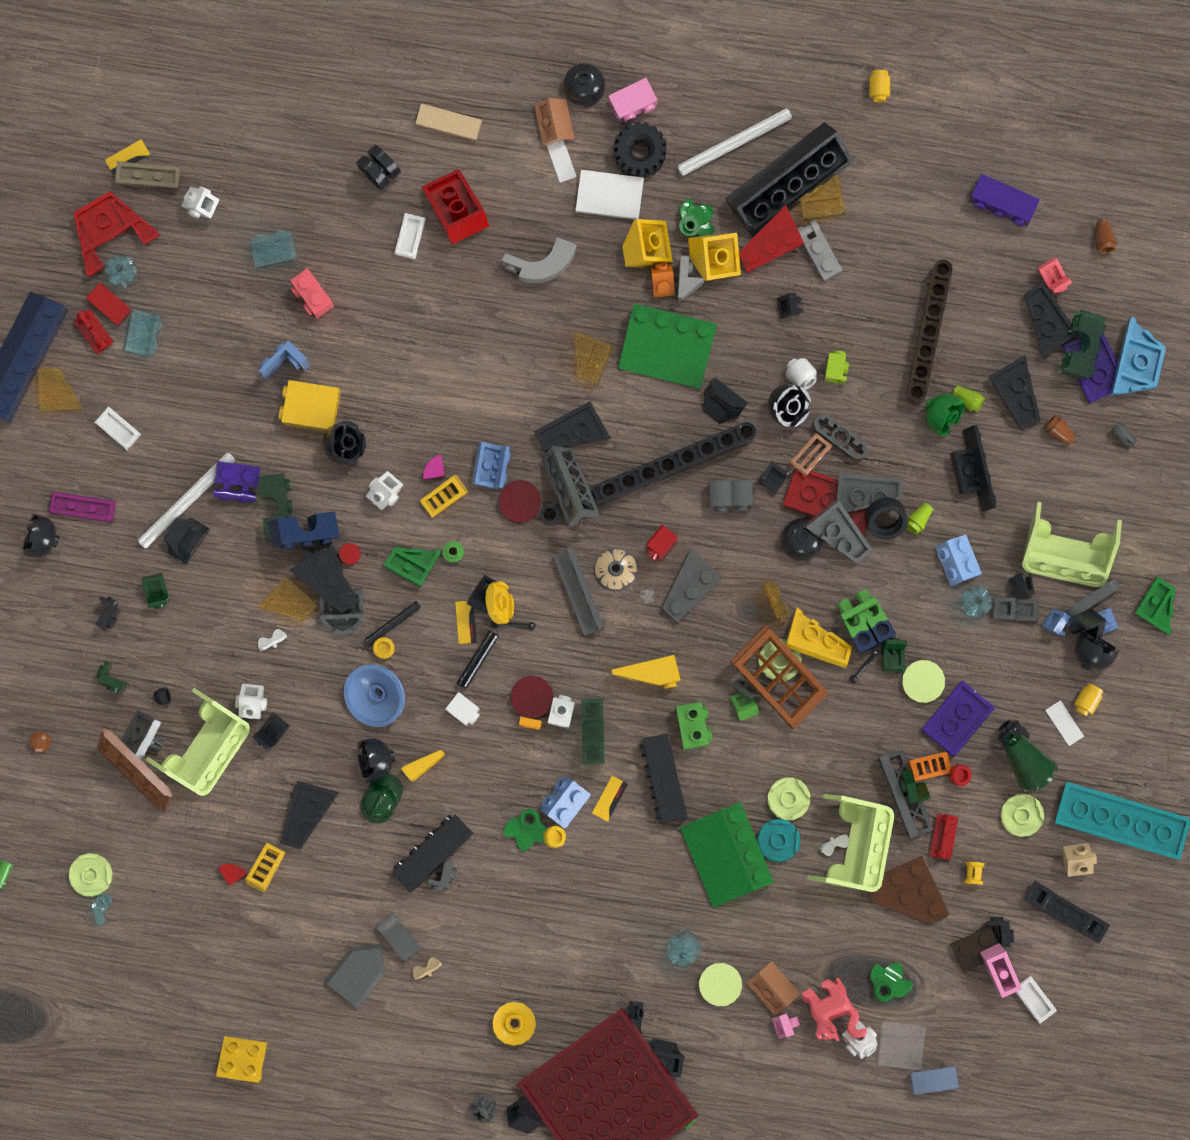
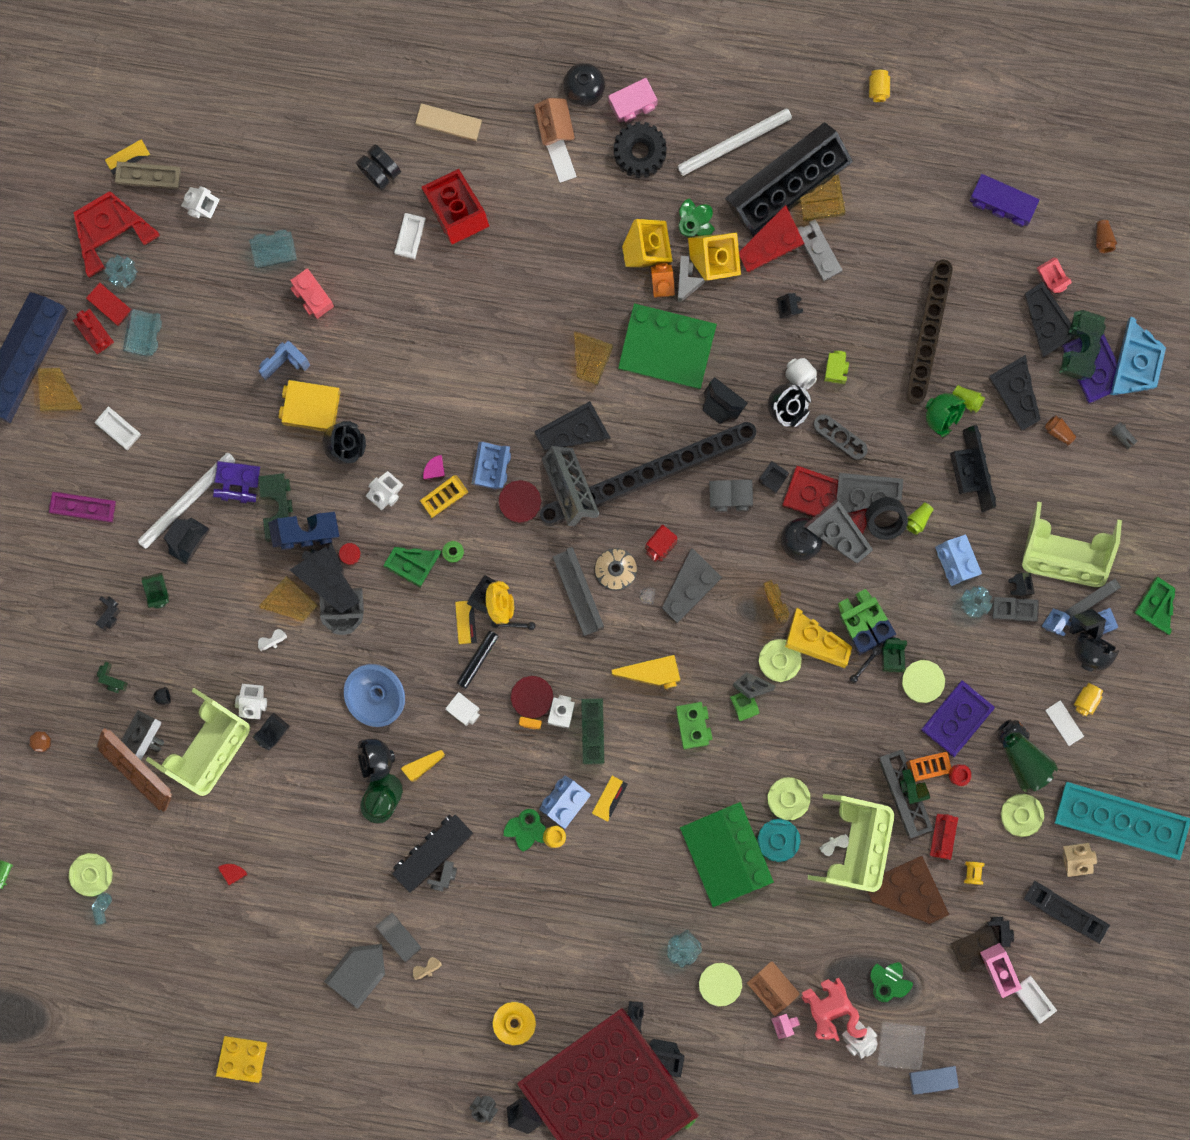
(40, 537): black cylinder -> none
(258, 864): yellow slope -> none
(305, 813): black wing -> none
(383, 648): yellow tile -> none
(393, 623): black bar -> none
(546, 269): light grey arch -> none
(609, 195): white tile -> none
(664, 778): black brick -> none
(751, 648): dark orange piece -> none
(799, 468): nougat tile -> none

